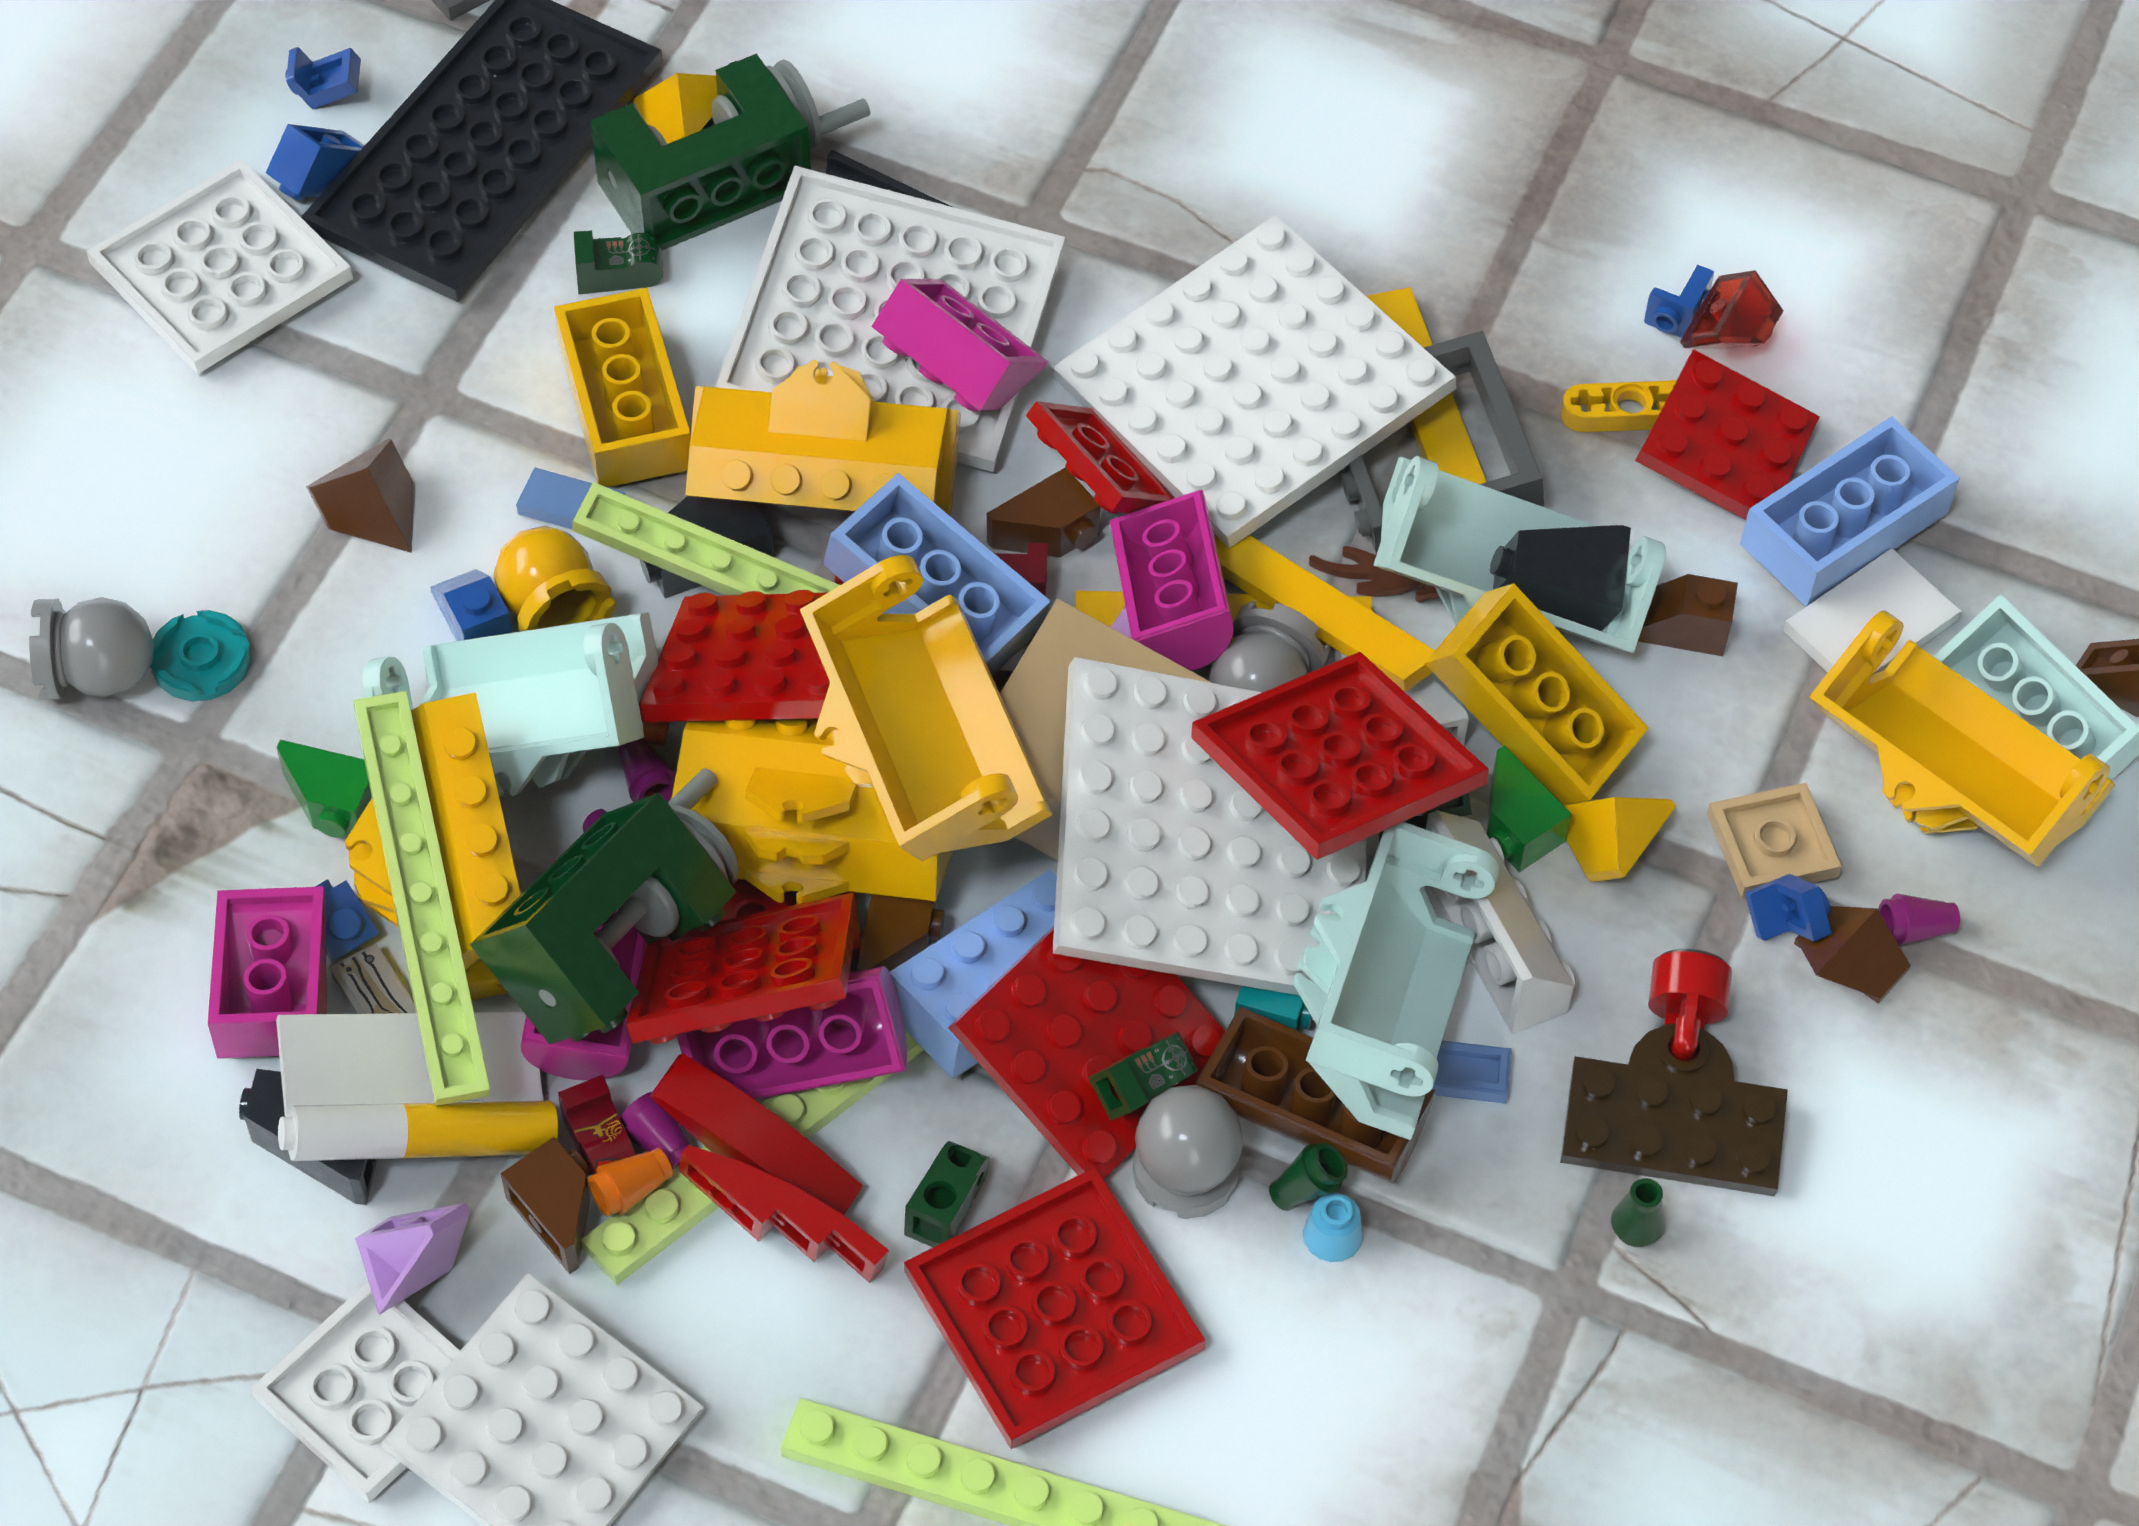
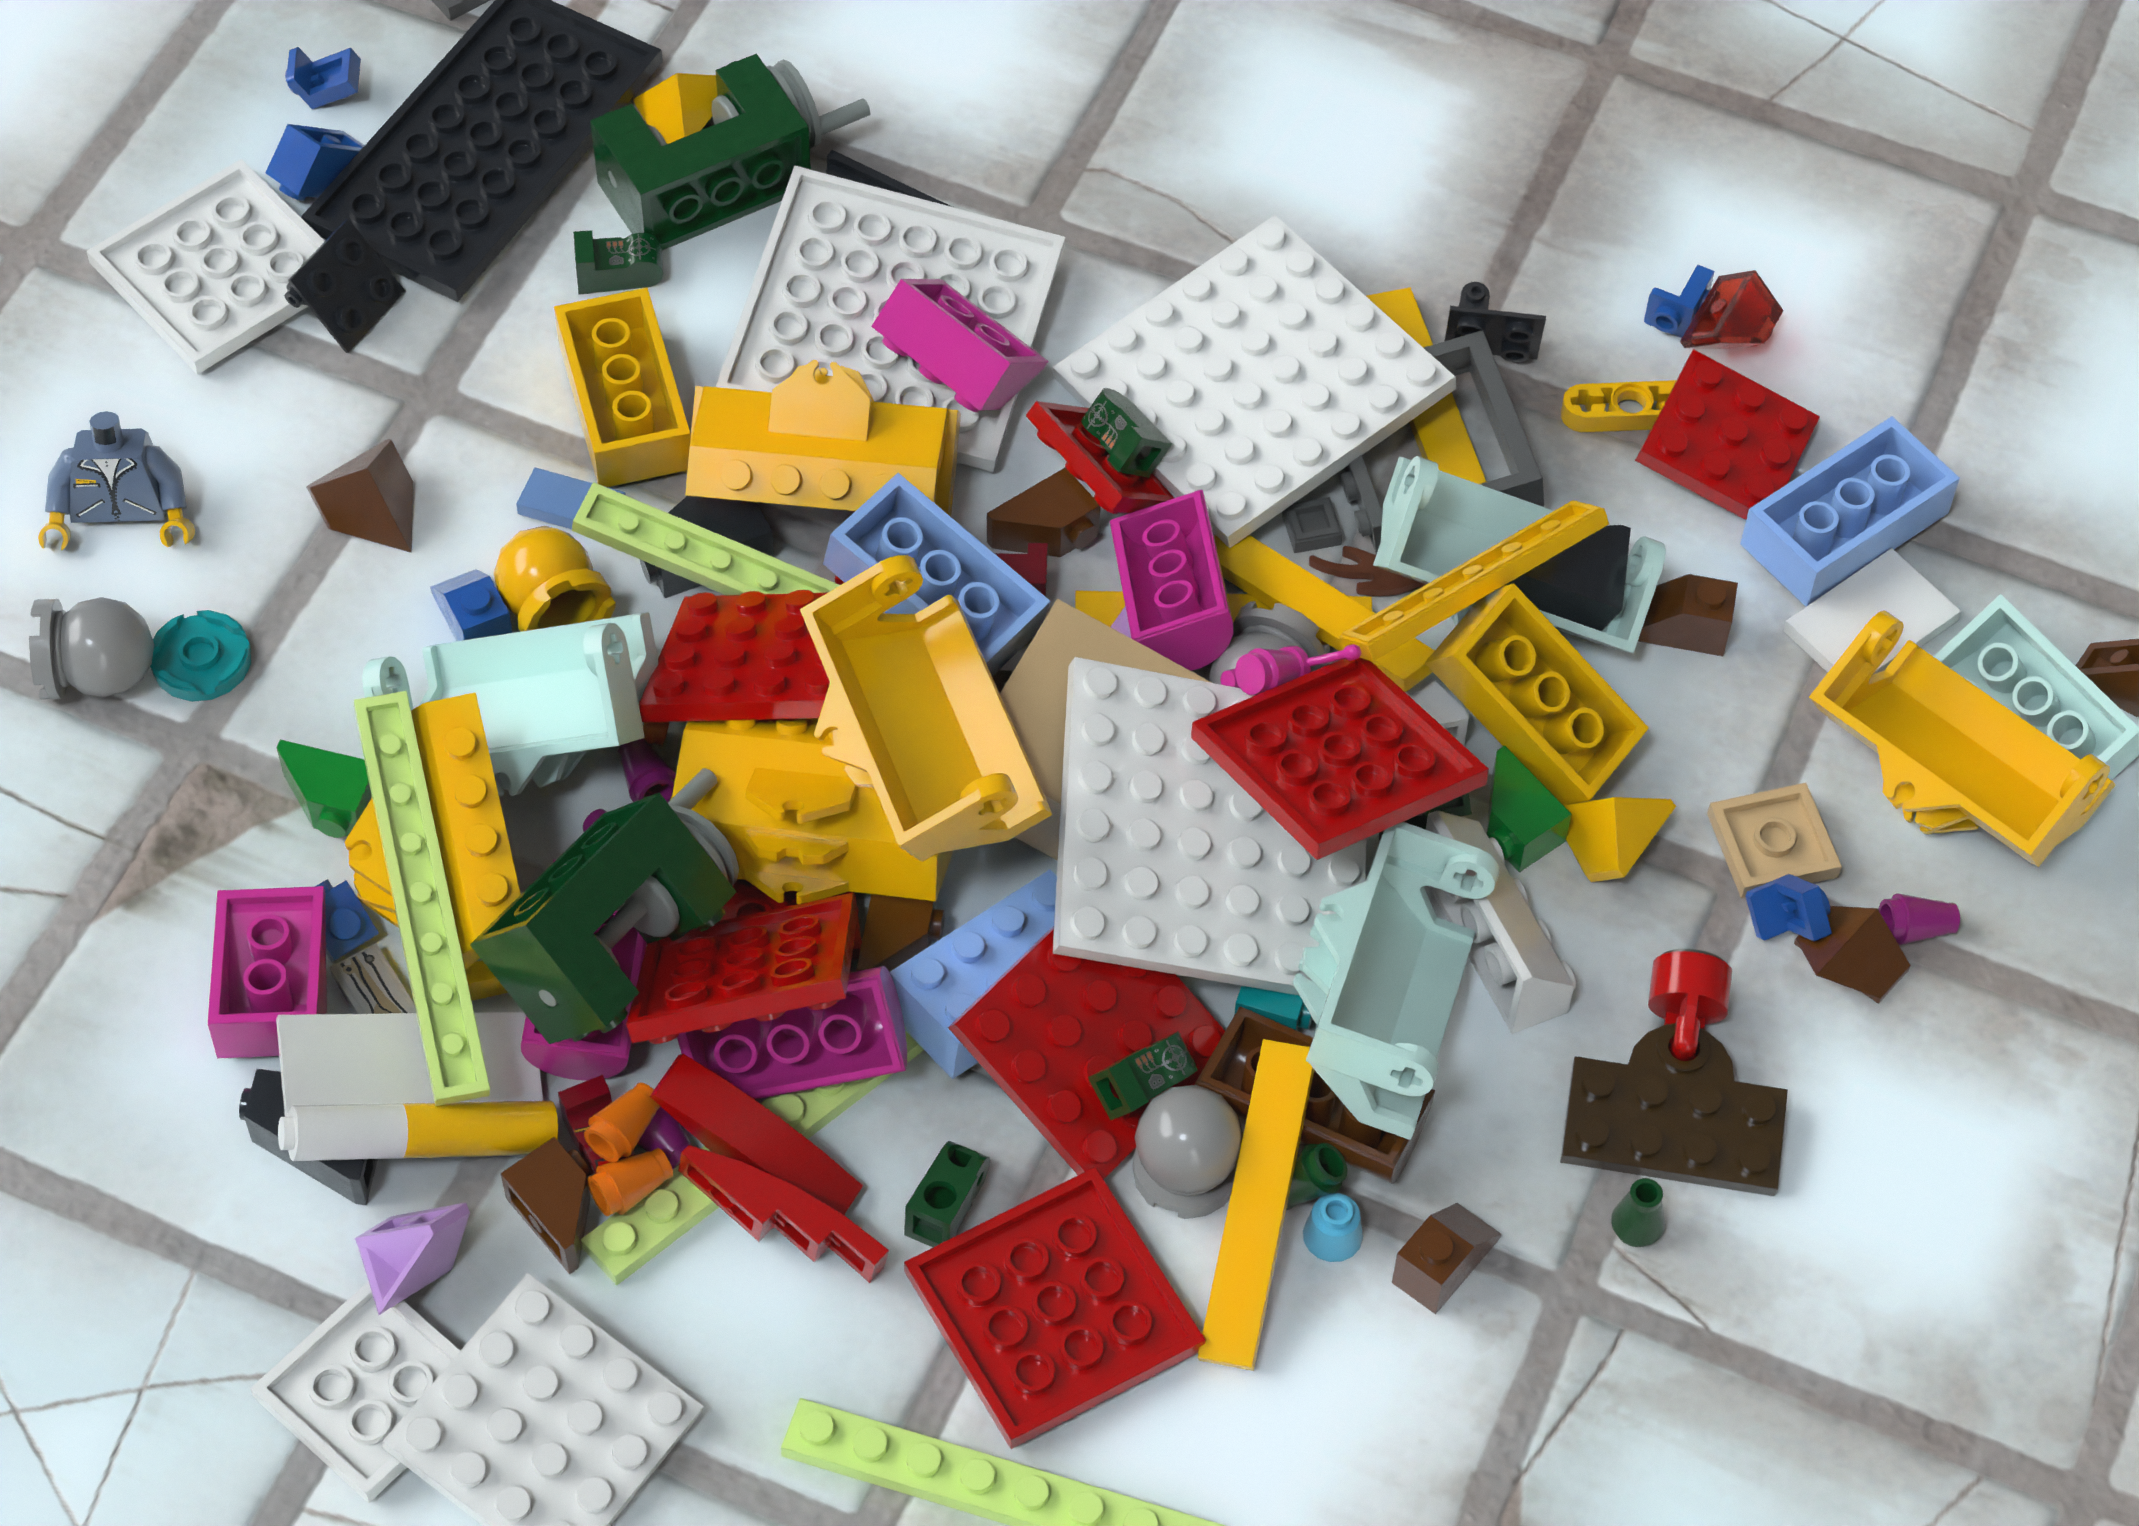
(113, 479): none -> sand blue torso
(344, 286): none -> black hinge
(621, 1124): none -> orange cone
(1124, 432): none -> dark green leg
(1257, 1206): none -> yellow tile
(1269, 668): none -> dark pink piece
(1312, 525): none -> dark grey tile
(1442, 1255): none -> reddish brown slope
(1473, 1072): medium blue tile -> none
(1474, 579): none -> yellow tile
(1509, 334): none -> black hinge

